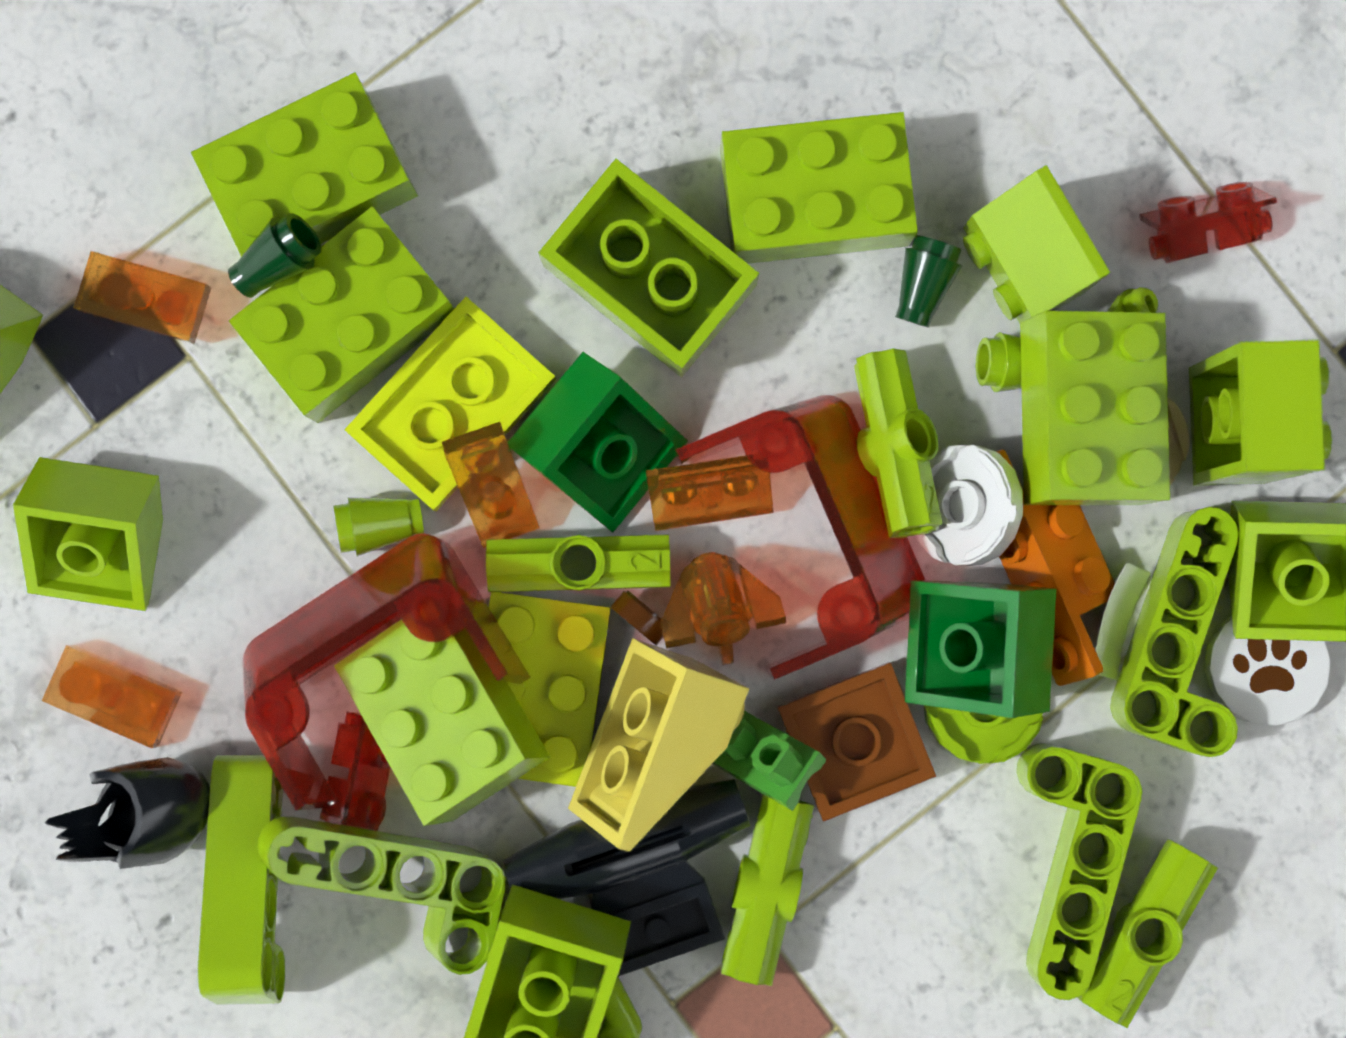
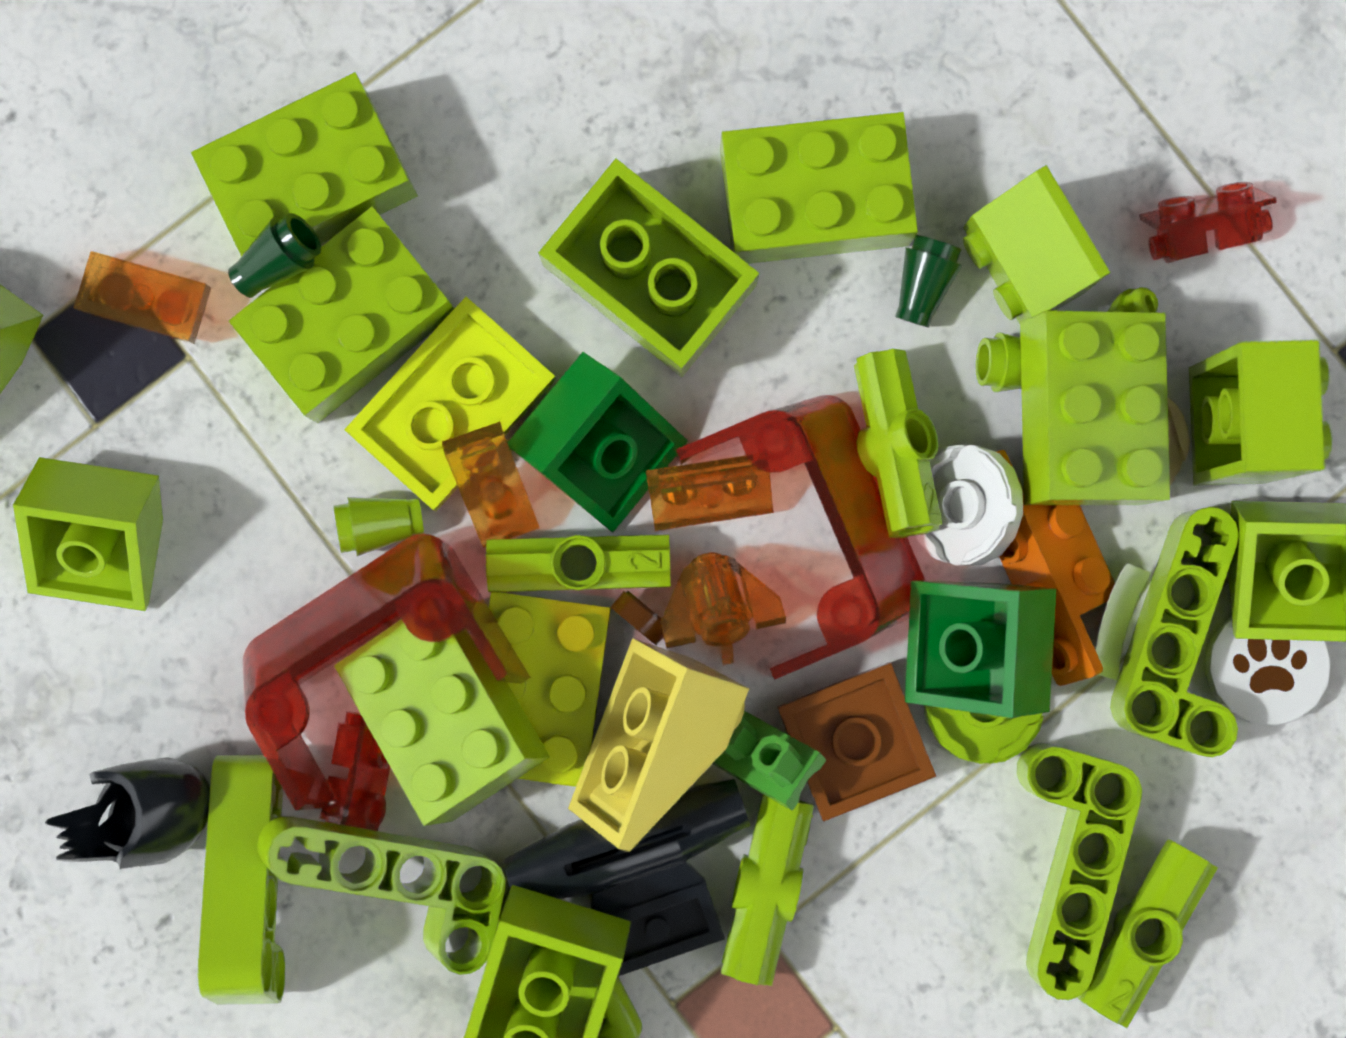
(111, 696): clear orange plate -> none

